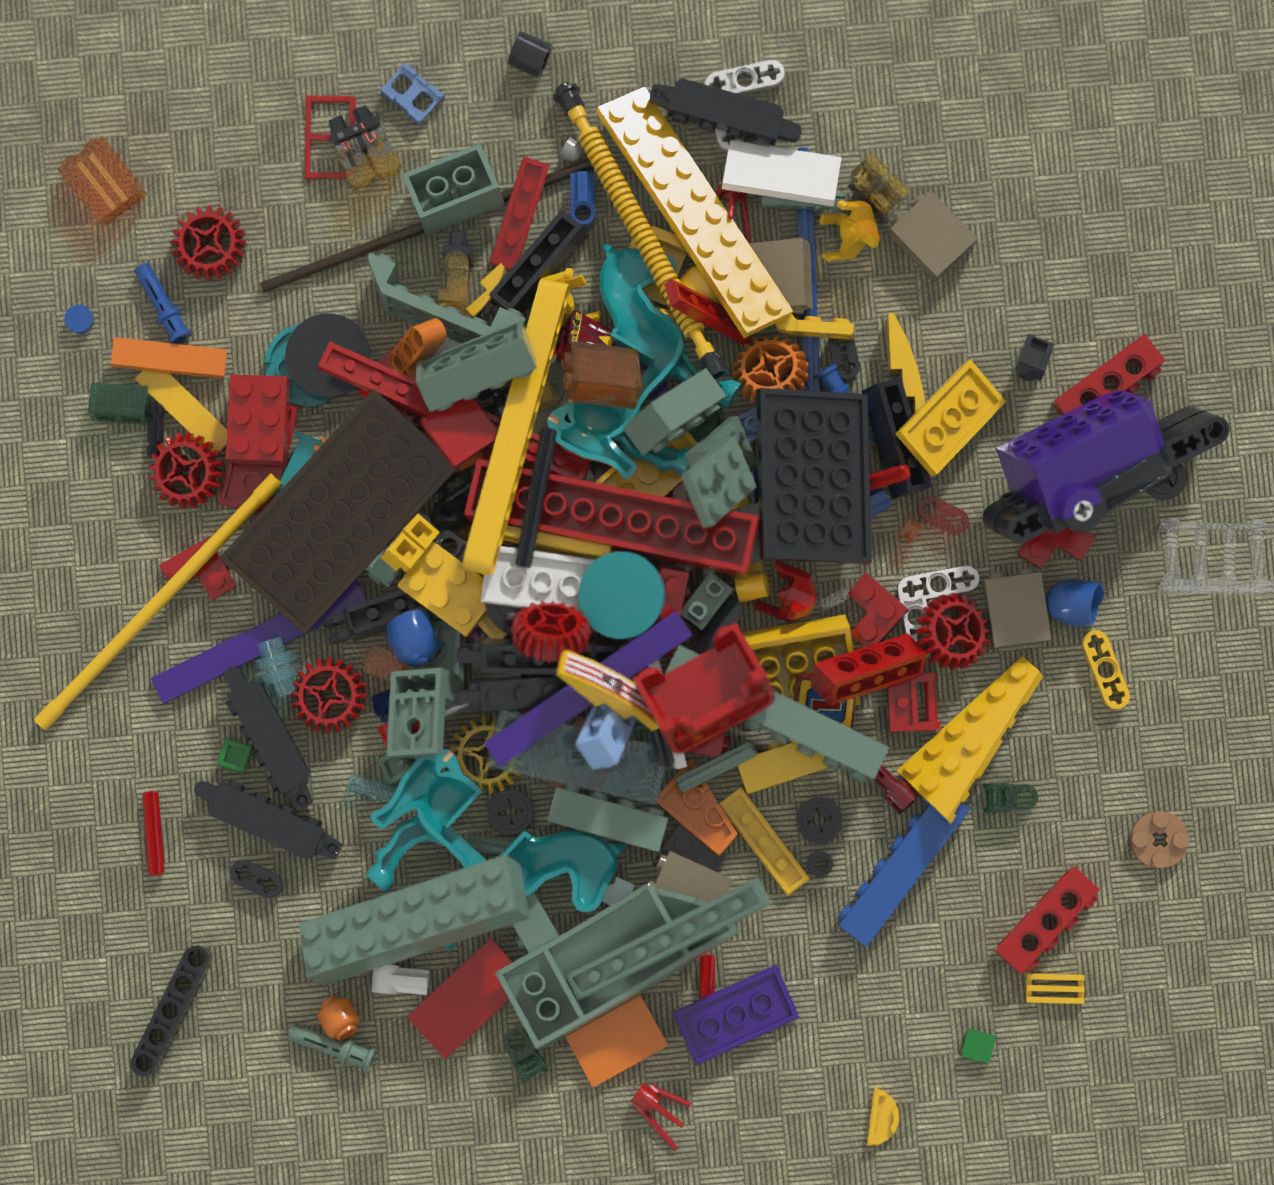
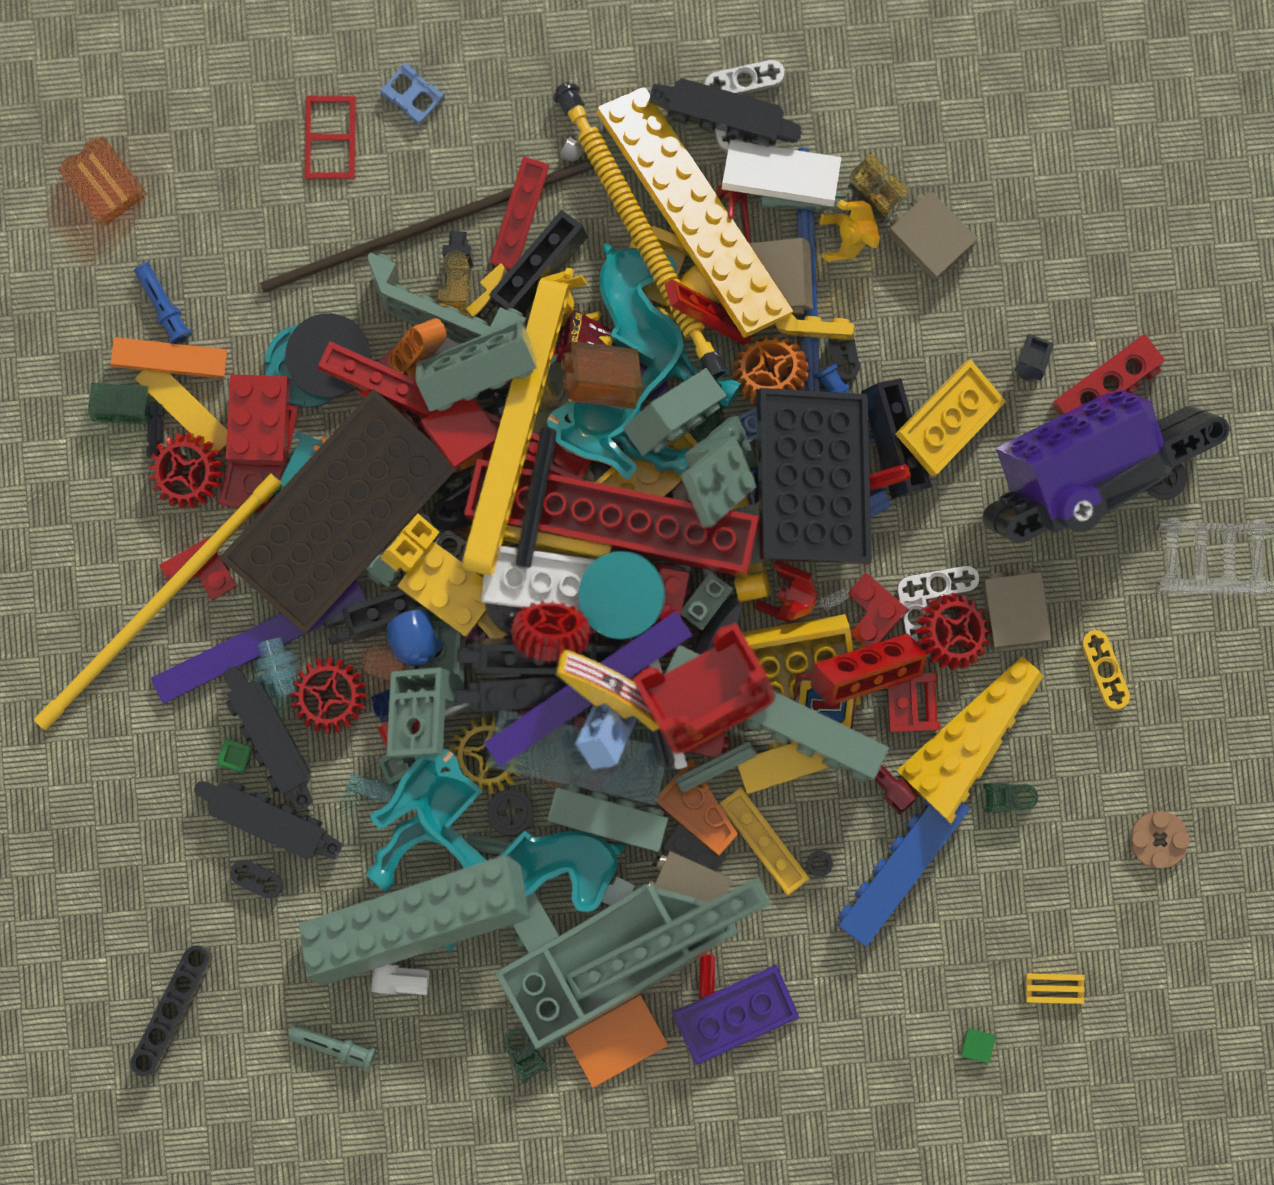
(79, 319): blue tile -> none
(153, 833): red axle -> none
(213, 234): red gear -> none
(338, 1018): orange head -> none
(359, 140): hips -> none
(453, 189): sand green brick -> none
(463, 1000): red tile -> none
(529, 54): black piece -> none
(583, 196): blue piece -> none
(647, 1099): red plant -> none
(826, 808): black gear -> none
(883, 1118): yellow tile -> none
(902, 362): yellow slope -> none
(910, 530): clear orange bush -> none
(939, 521): clear red beam -> none
(1011, 948): red brick -> none
(1040, 548): red plate -> none
(1075, 602): blue piece -> none

